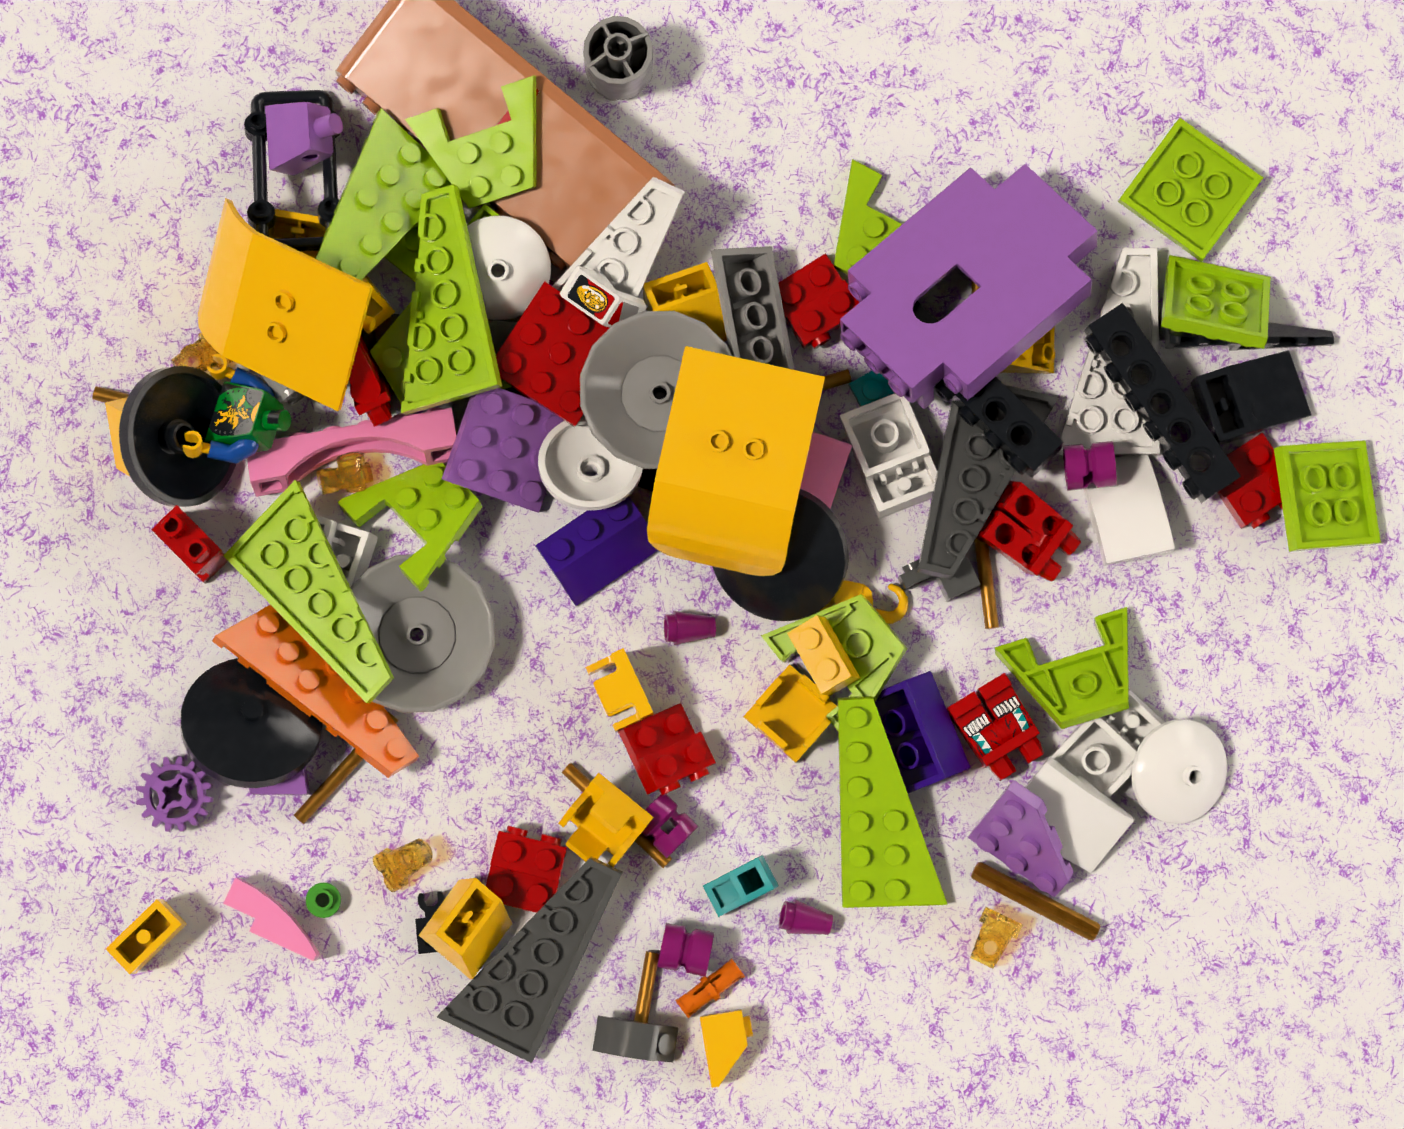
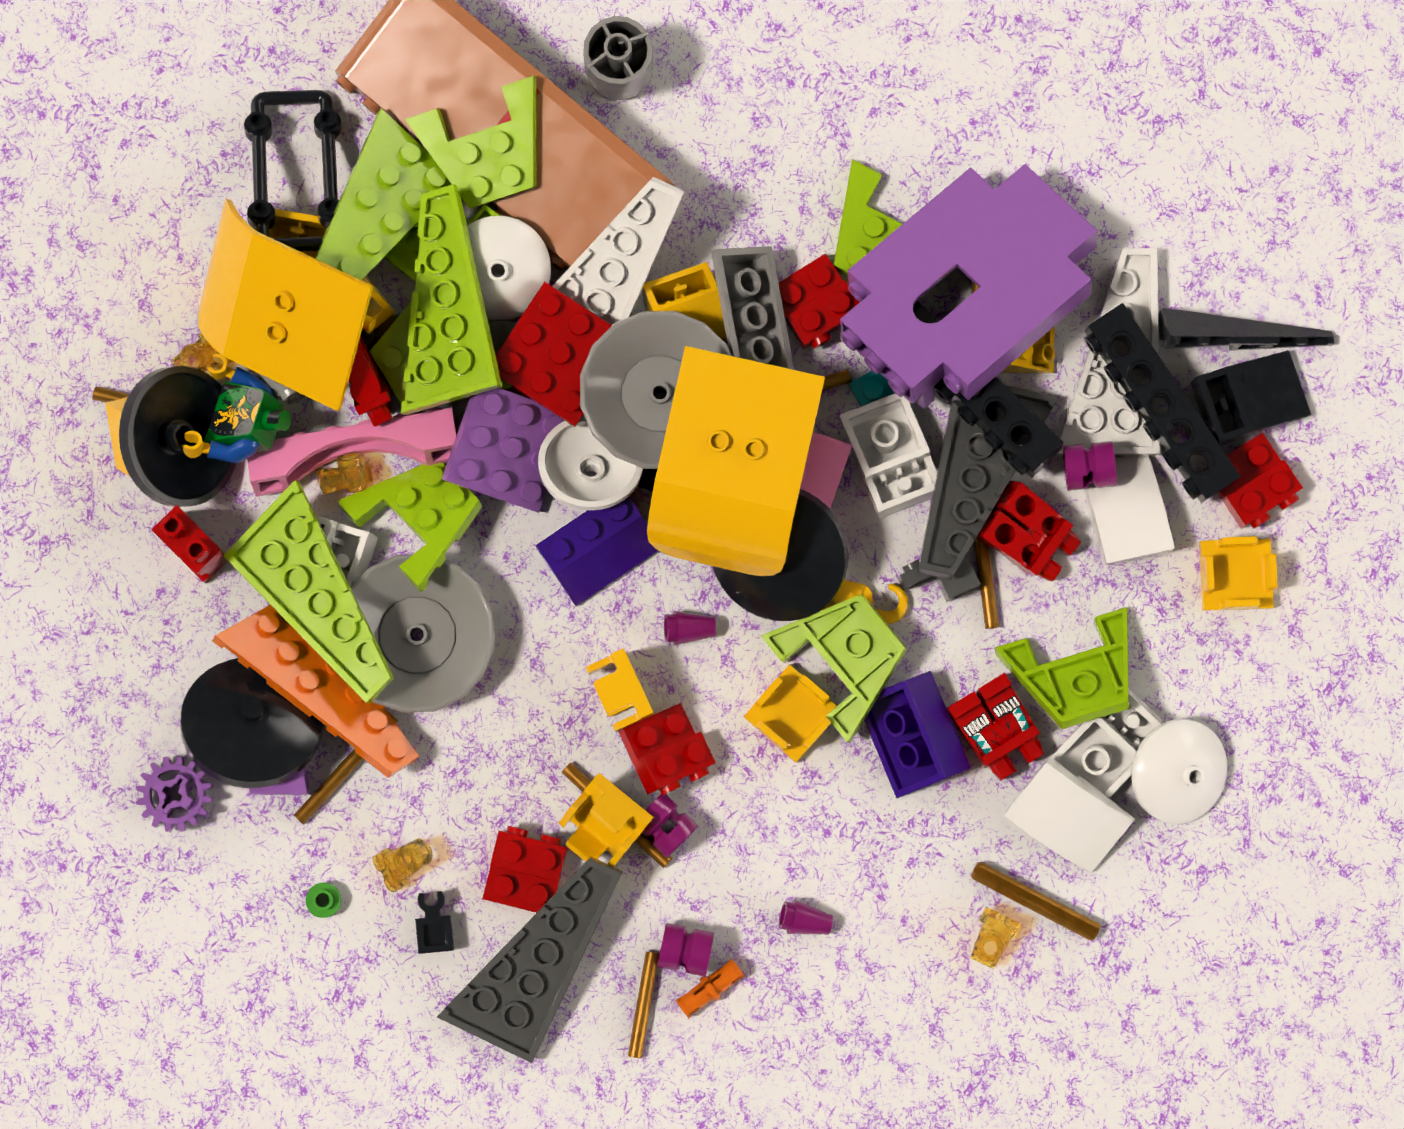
(146, 936): yellow brick -> none
(271, 919): bright pink slope -> none
(299, 135): medium lavender torso -> none
(467, 926): yellow slope -> none
(598, 298): slope -> none
(635, 1039): dark grey brick -> none
(724, 1041): yellow slope -> none
(740, 885): teal brick -> none
(823, 655): yellow brick -> none
(879, 833): lime wing -> none
(1023, 840): medium lavender plate -> none
(1190, 189): lime plate -> none
(1216, 302): lime plate -> none
(1237, 574): none -> yellow panel
(1327, 495): lime plate -> none

